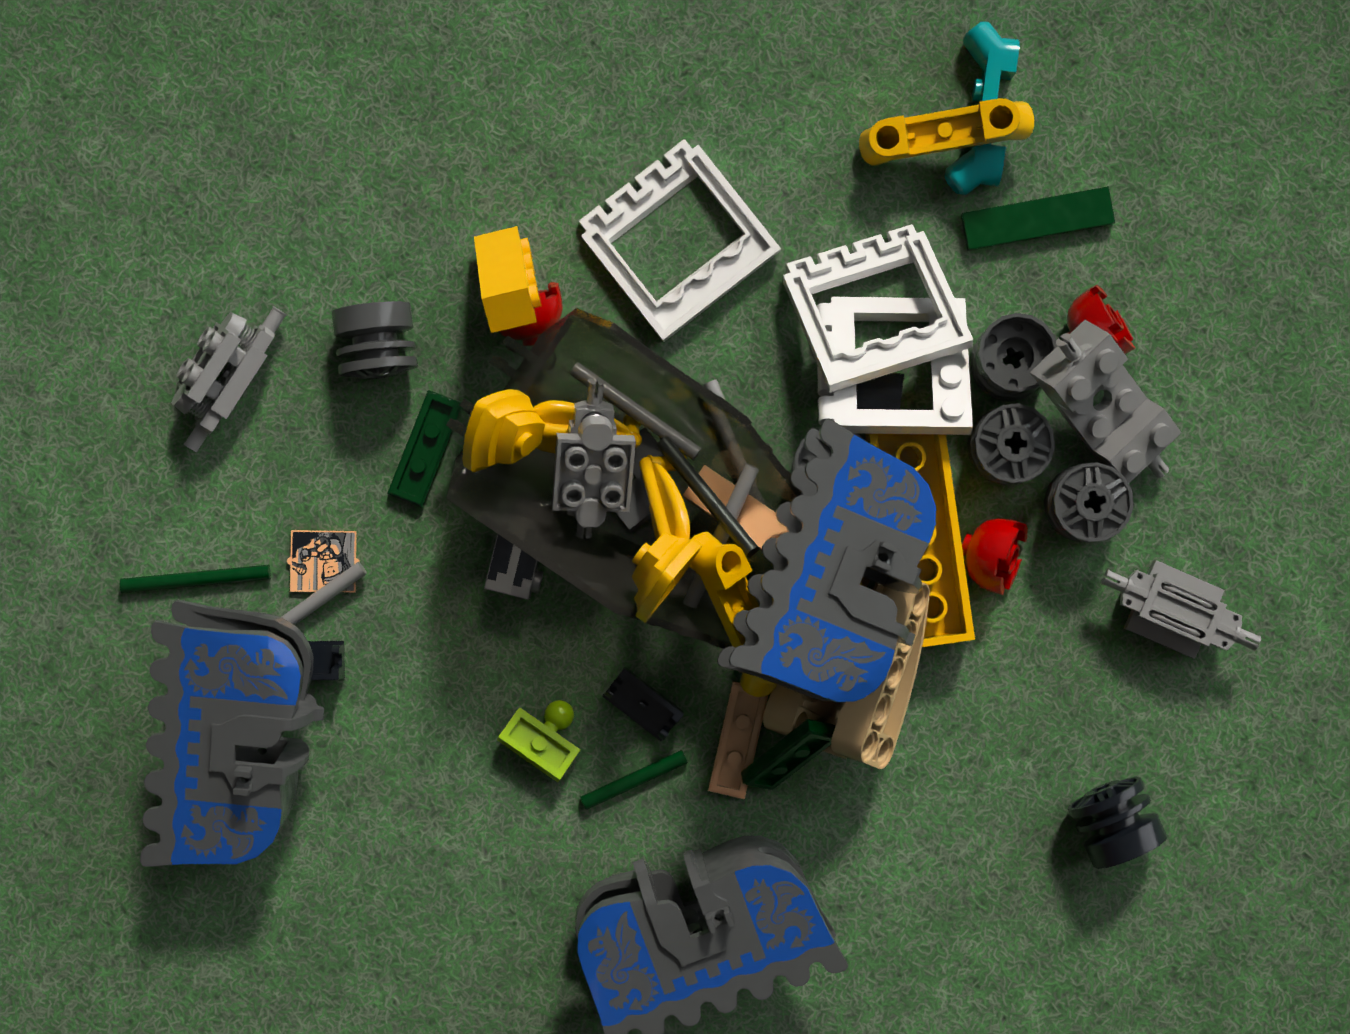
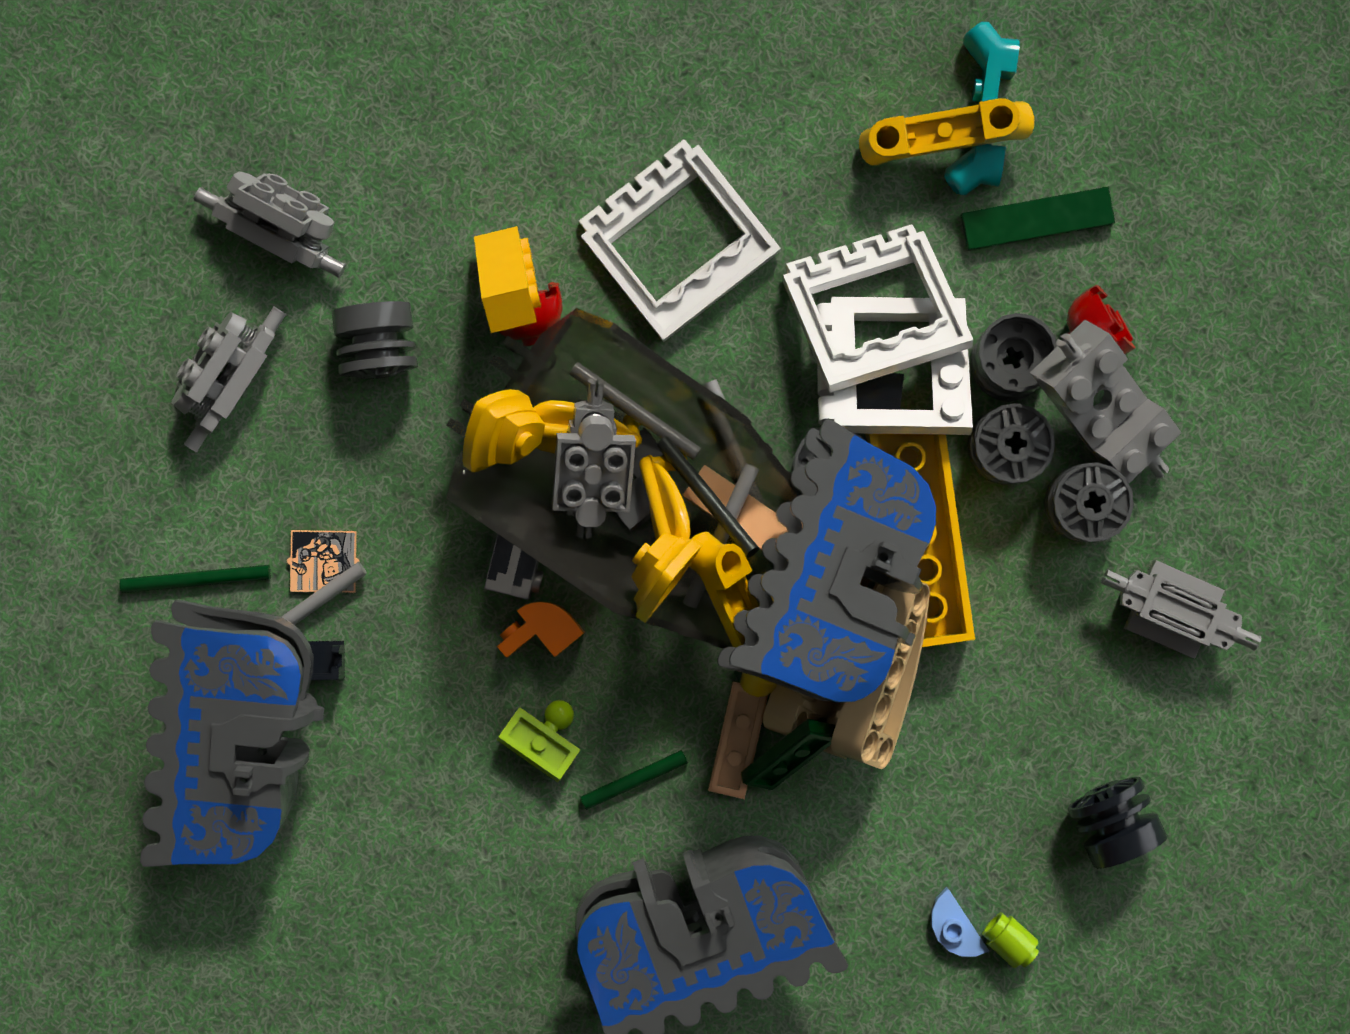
(276, 219): none -> light grey piece
(424, 449): dark green tile -> none
(546, 620): none -> orange brick
(643, 704): black hinge -> none
(954, 928): none -> light blue plate
(994, 553): red cylinder -> none
(1011, 940): none -> lime brick

